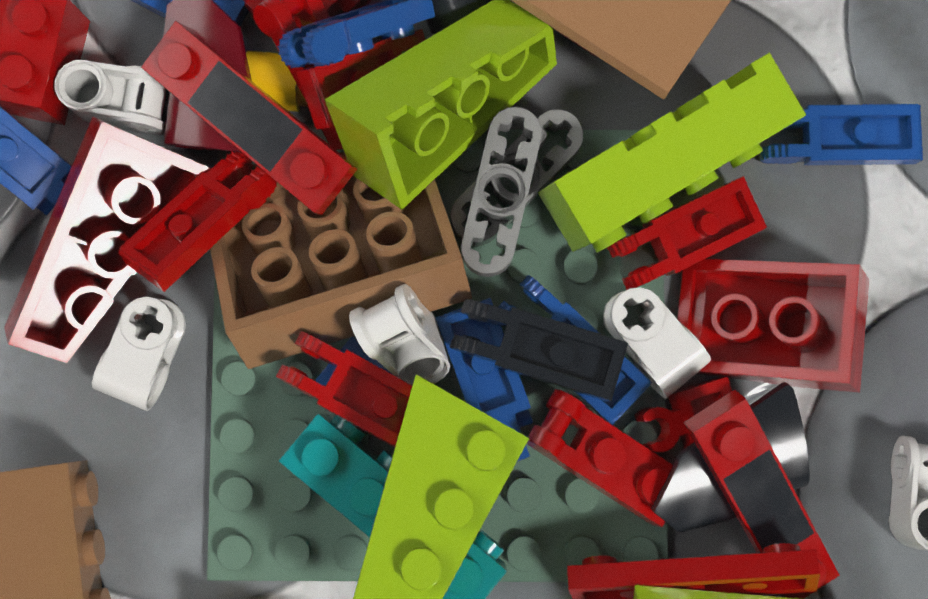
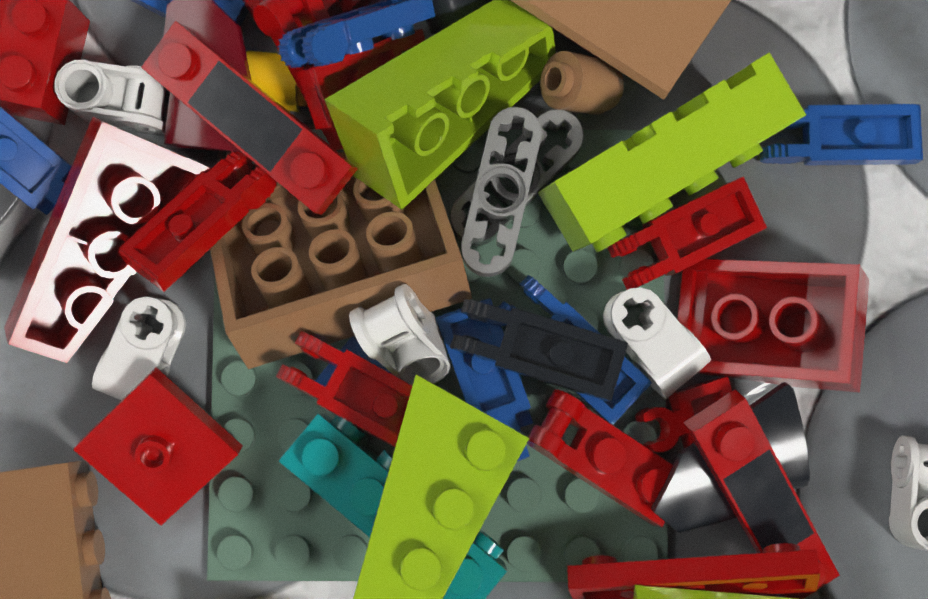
(158, 447): none -> red plate
(580, 83): none -> medium nougat brick

